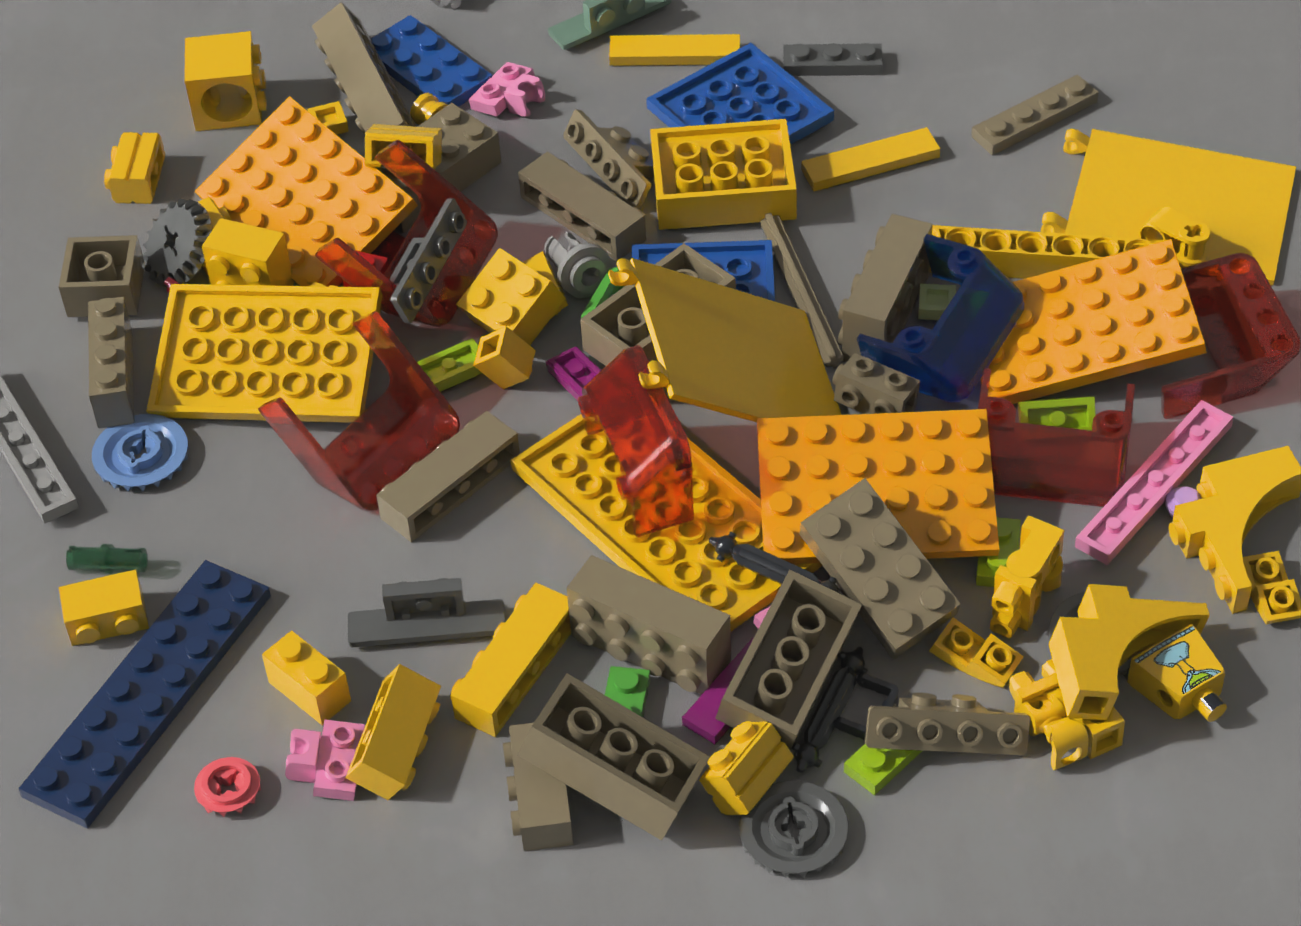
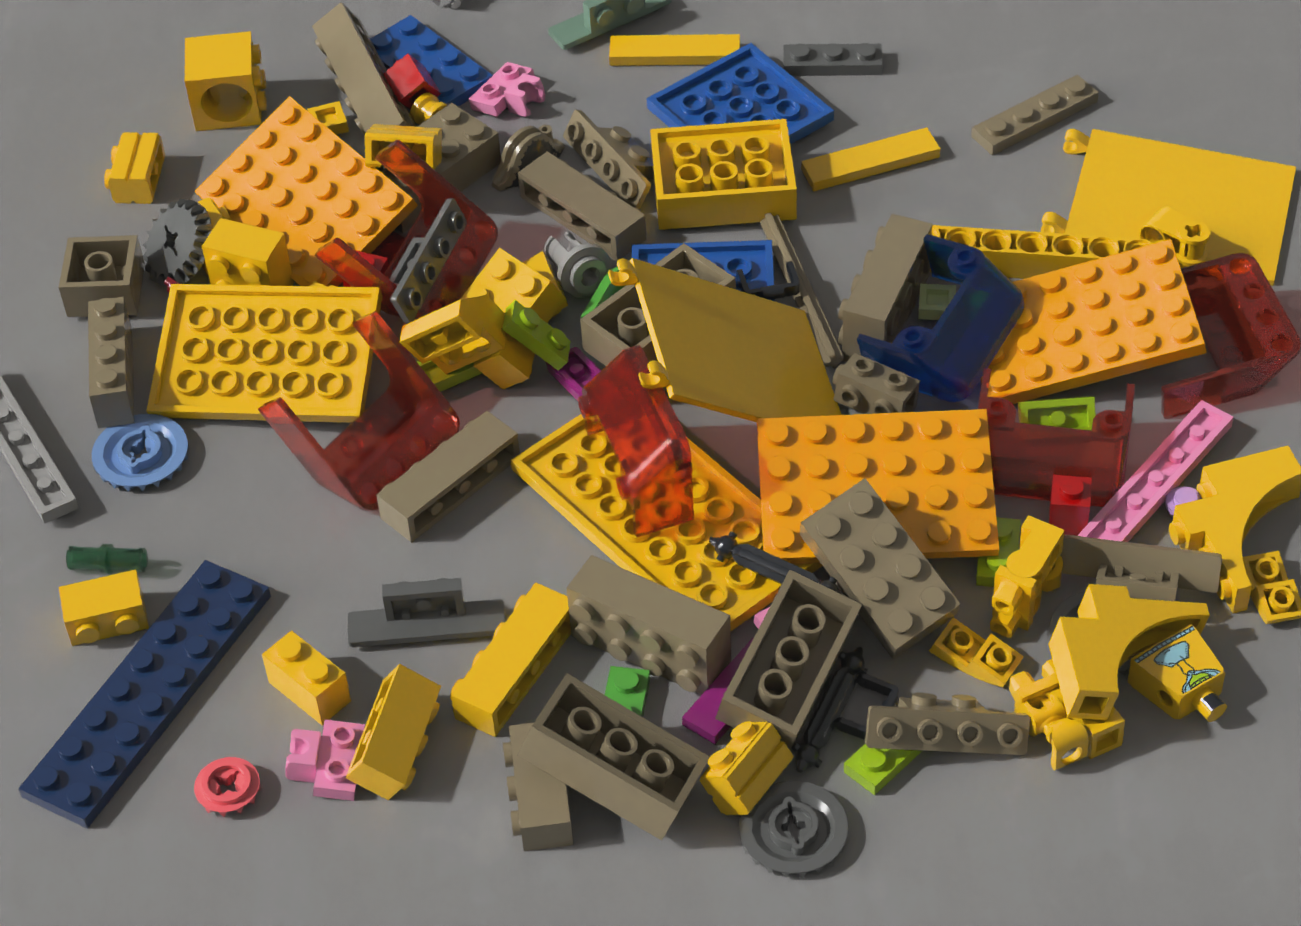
(410, 80): none -> red brick
(456, 333): none -> yellow piece
(521, 150): none -> dark tan hat
(536, 334): none -> lime plate
(773, 291): none -> black piece
(1070, 503): none -> red brick
(1145, 569): none -> dark tan bracket

